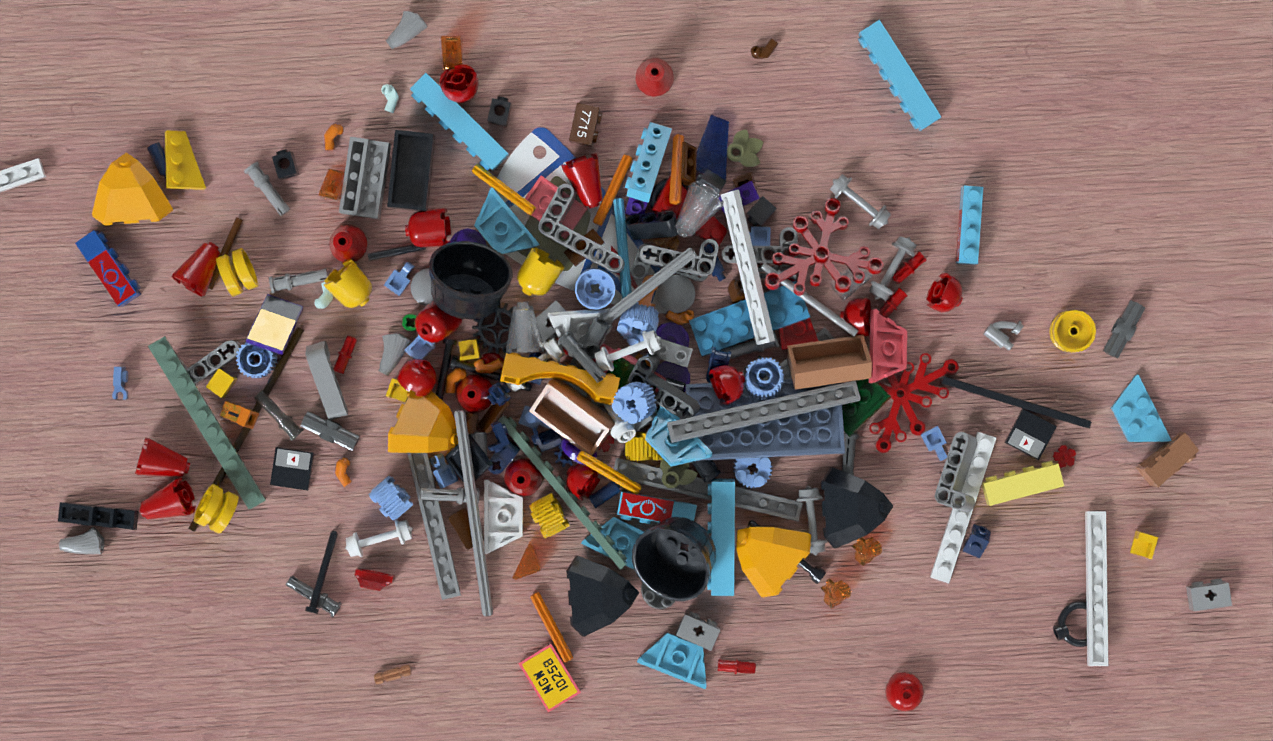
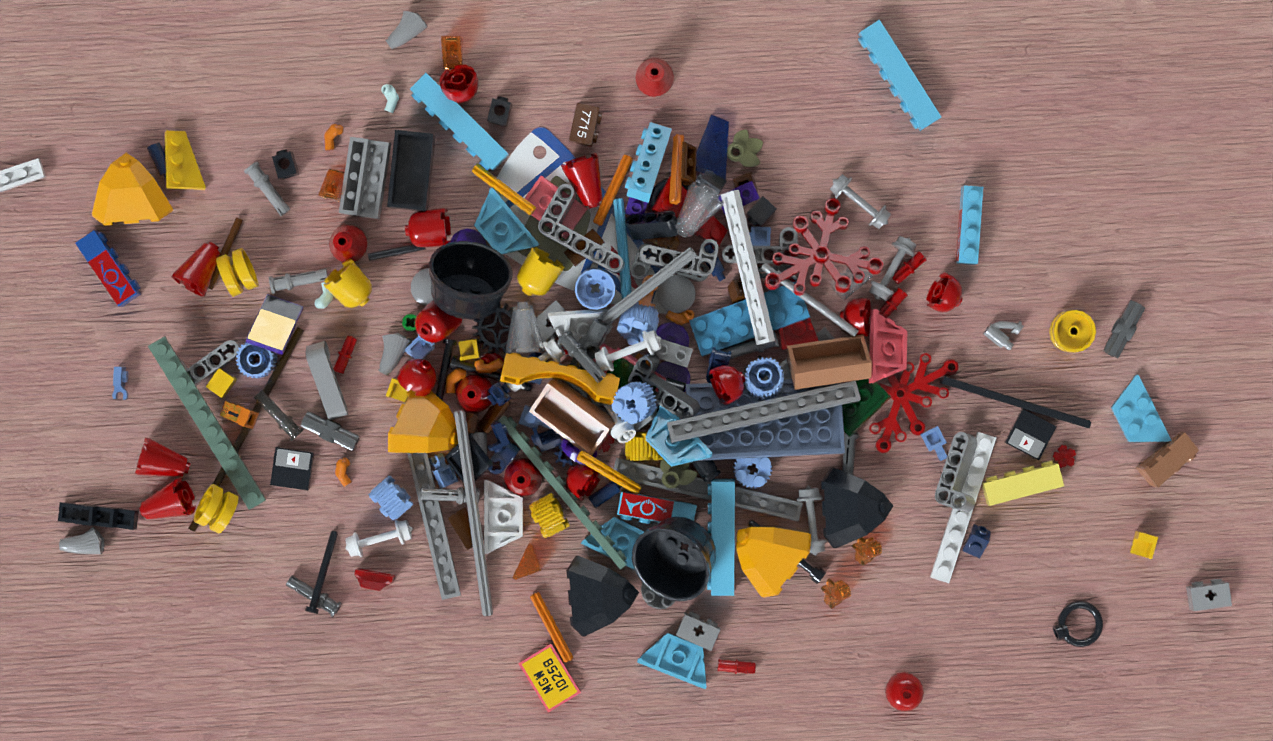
(392, 674): nougat axle -> none
(398, 280): medium blue plate -> none
(764, 52): reddish brown arm -> none
(1096, 588): white plate -> none

